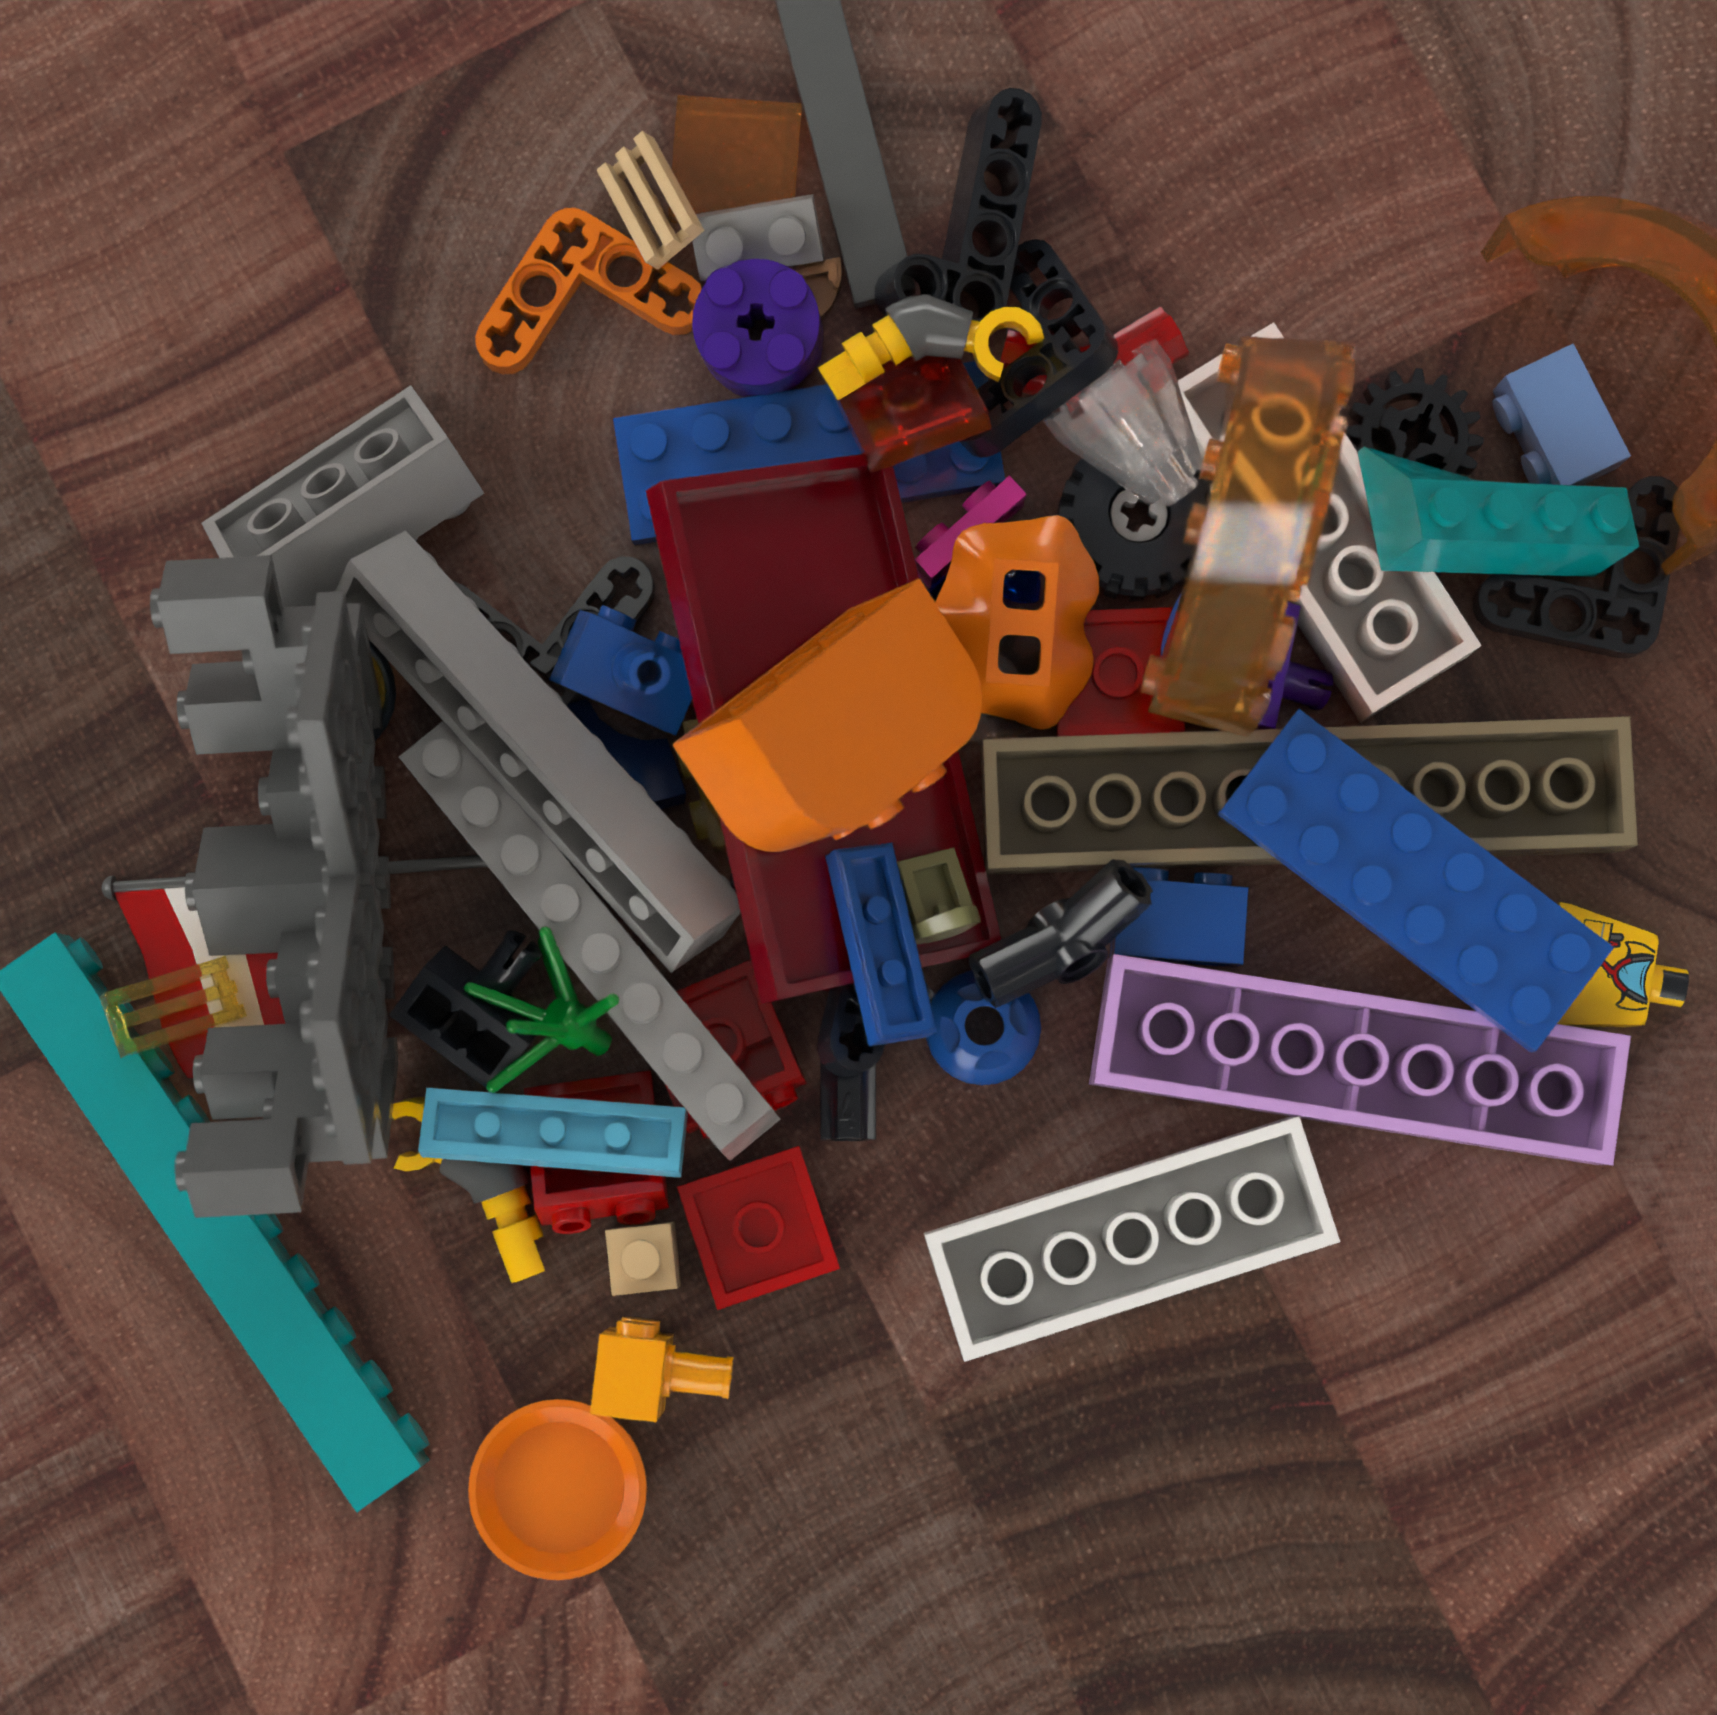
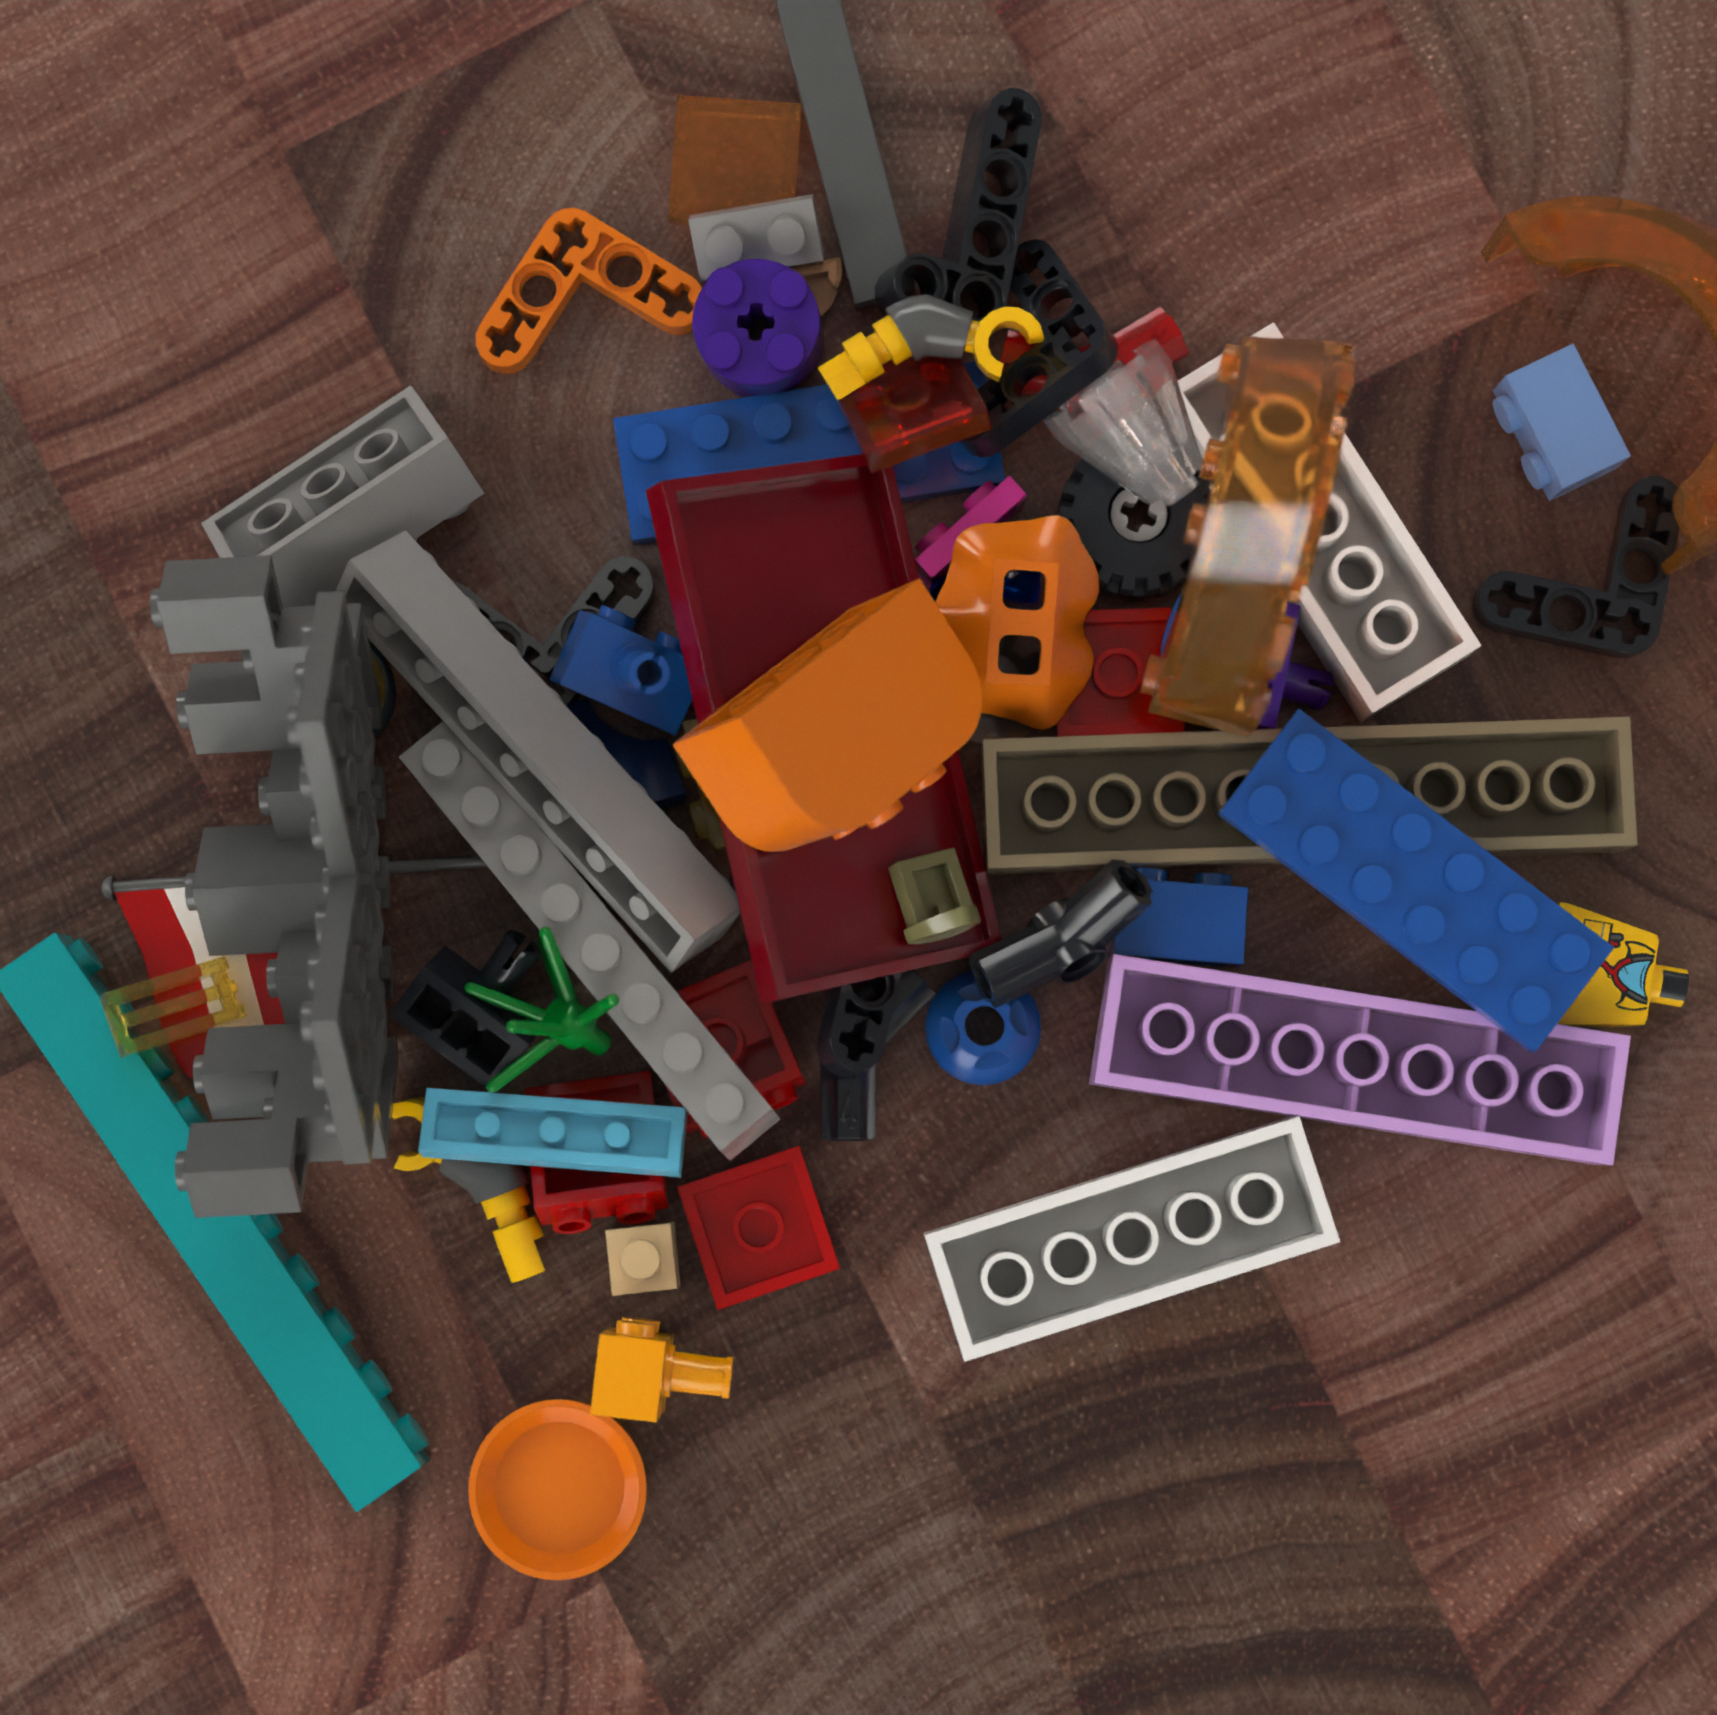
(629, 167): tan tile -> none
(880, 944): blue tile -> none
(1390, 425): black gear -> none
(1465, 525): teal wedge -> none

